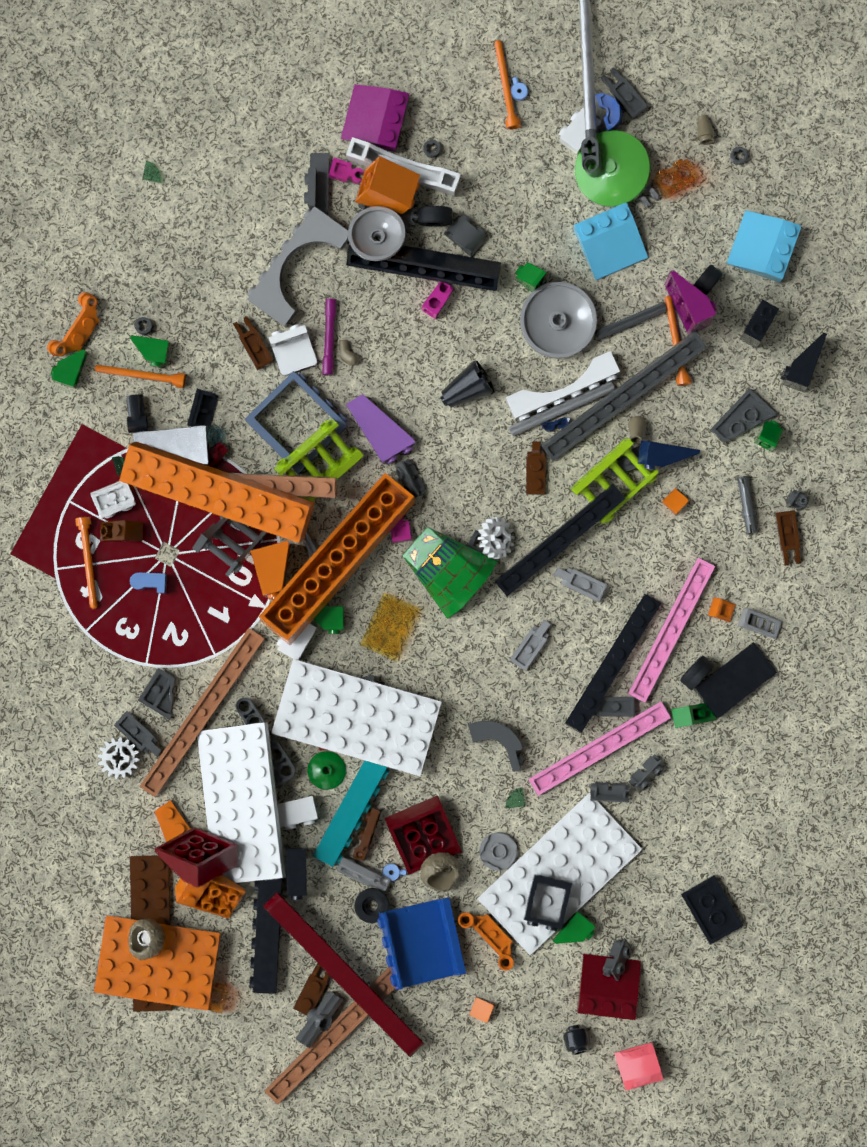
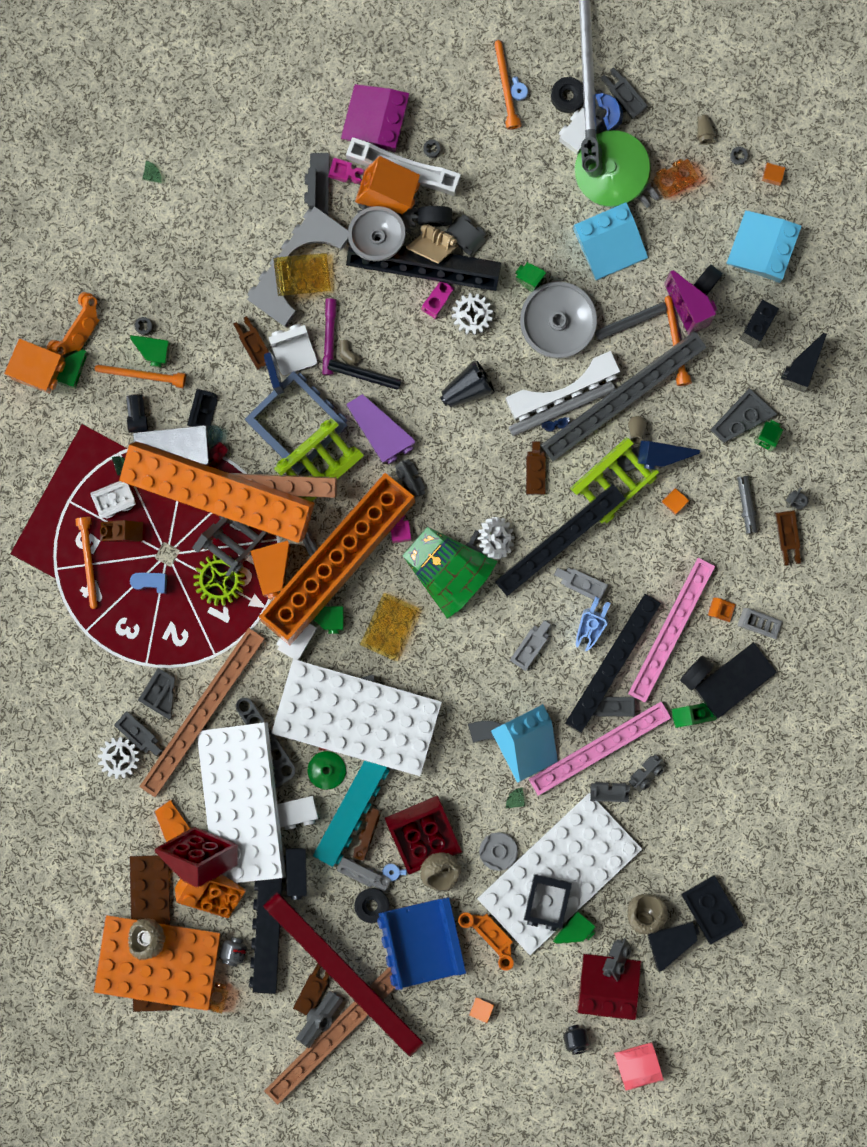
(35, 366): none -> orange slope
(227, 594): none -> lime gear
(233, 951): none -> dark grey head
(274, 373): none -> dark blue tile
(302, 274): none -> clear yellow plate
(364, 374): none -> black axle
(433, 244): none -> tan hinge
(483, 312): none -> white gear
(527, 743): none -> medium azure slope
(562, 104): none -> black tyre
(594, 622): none -> light blue hinge
(647, 913): none -> dark tan hair
(672, 942): none -> black slope
(773, 174): none -> orange slope

